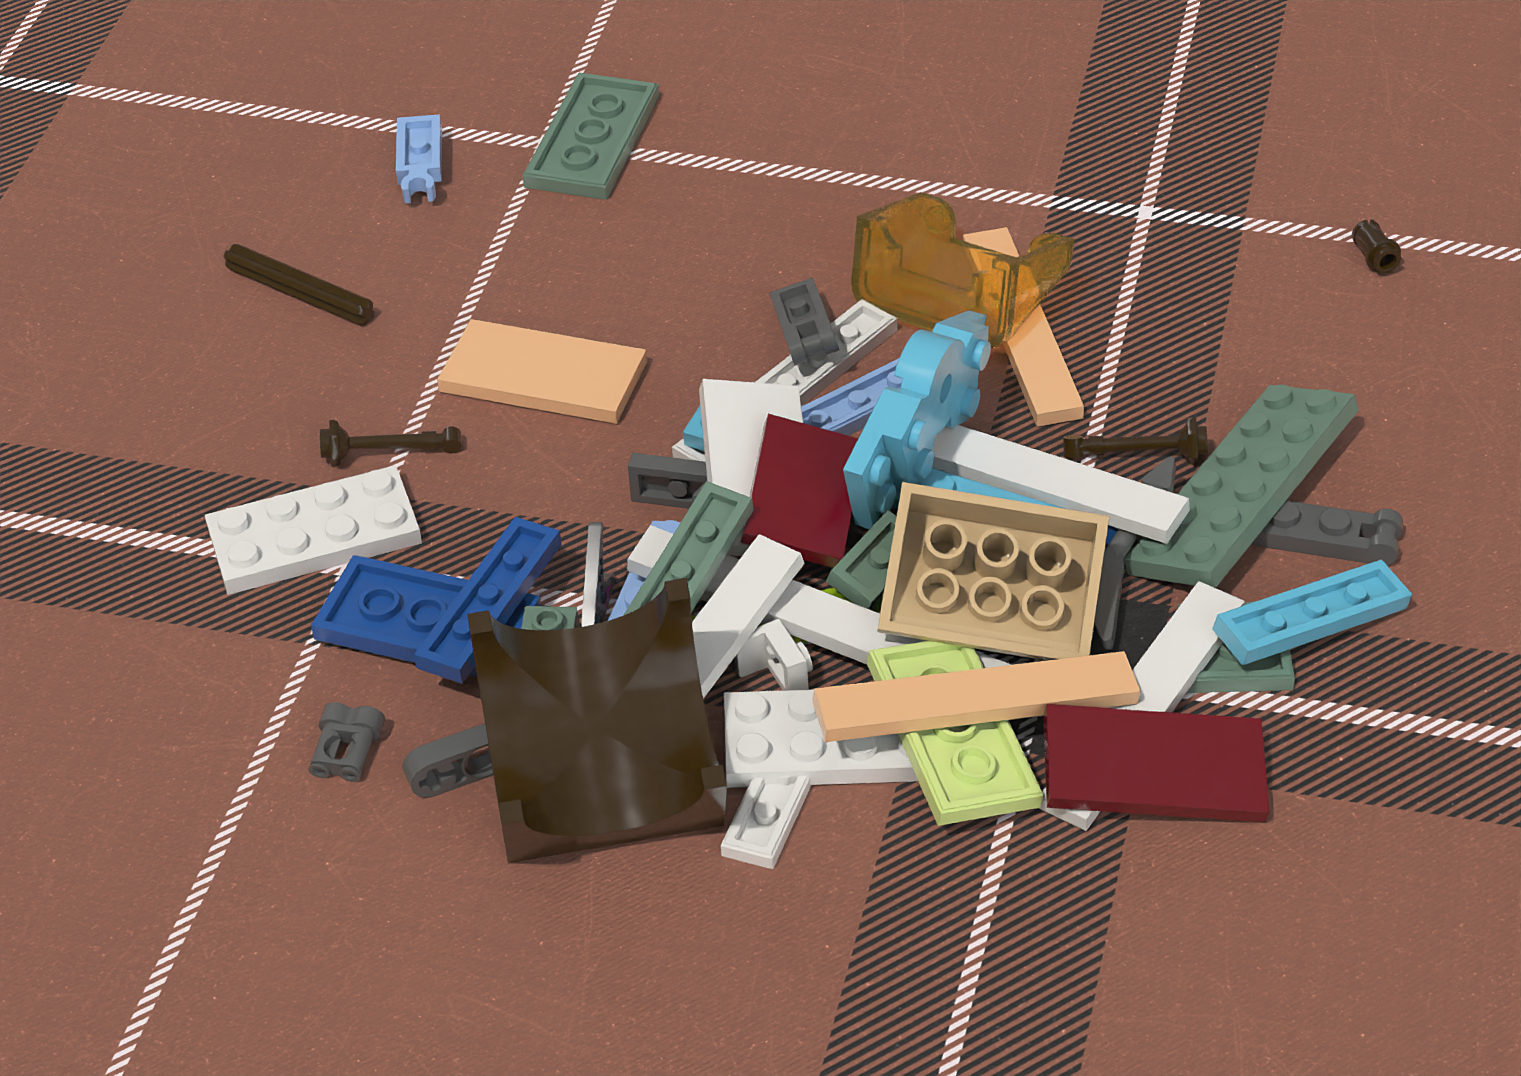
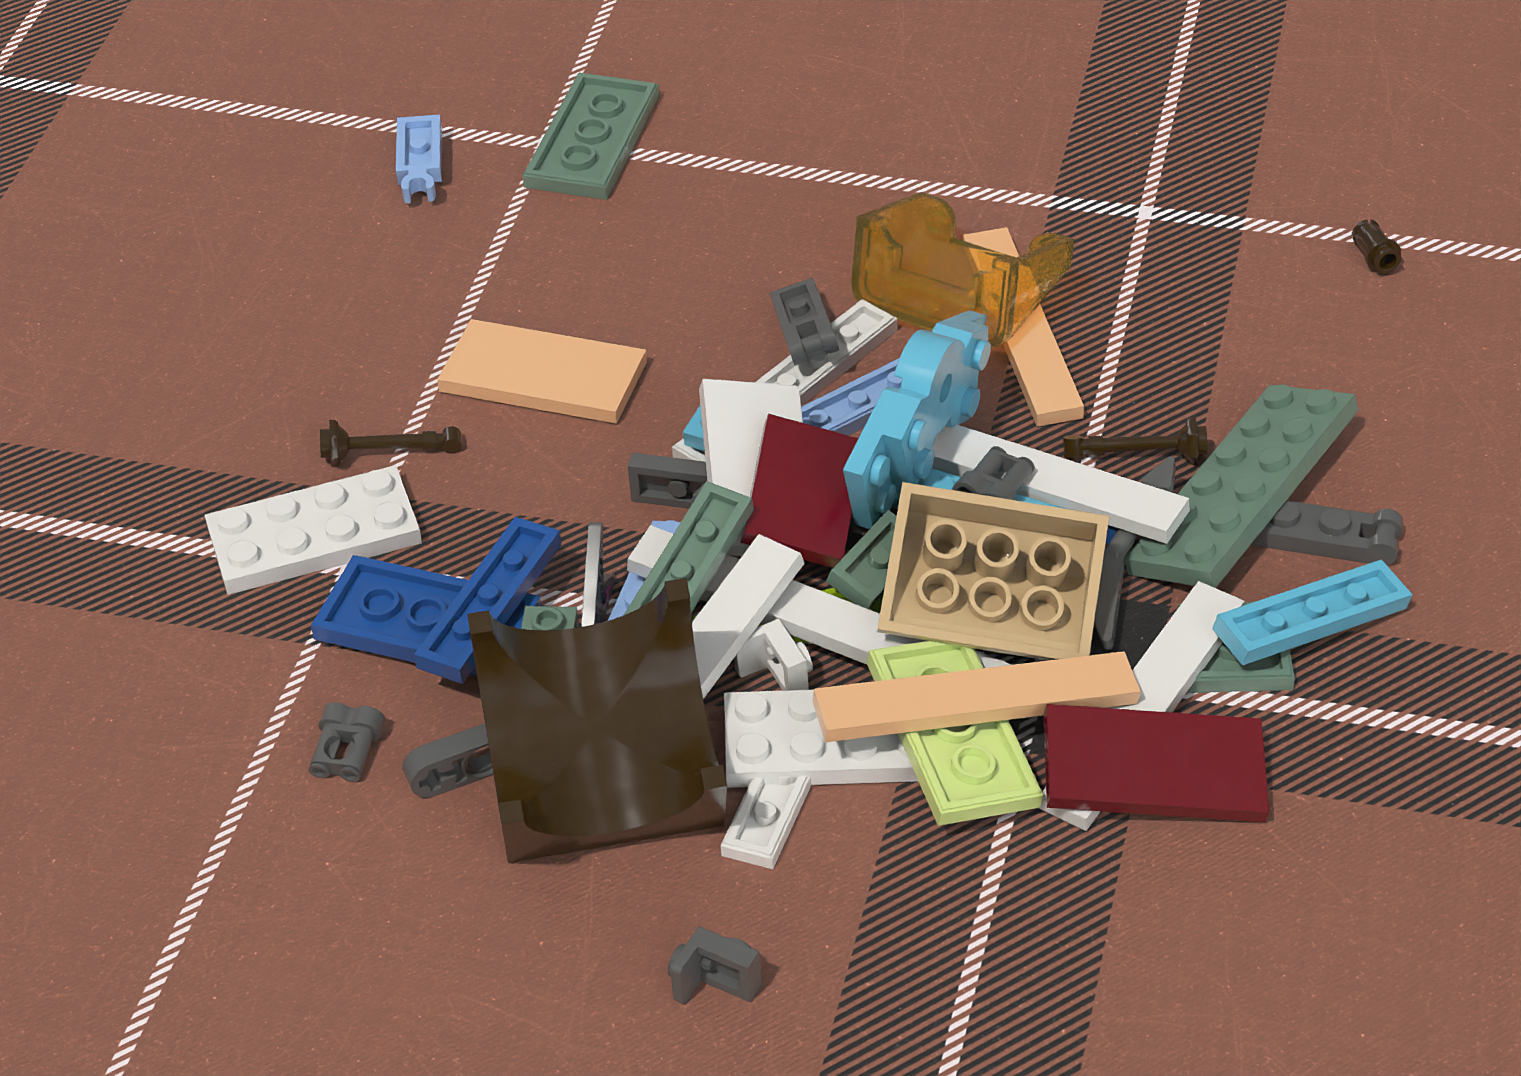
(299, 284): dark brown axle -> none
(717, 961): none -> dark grey bracket
(981, 479): none -> dark grey piece

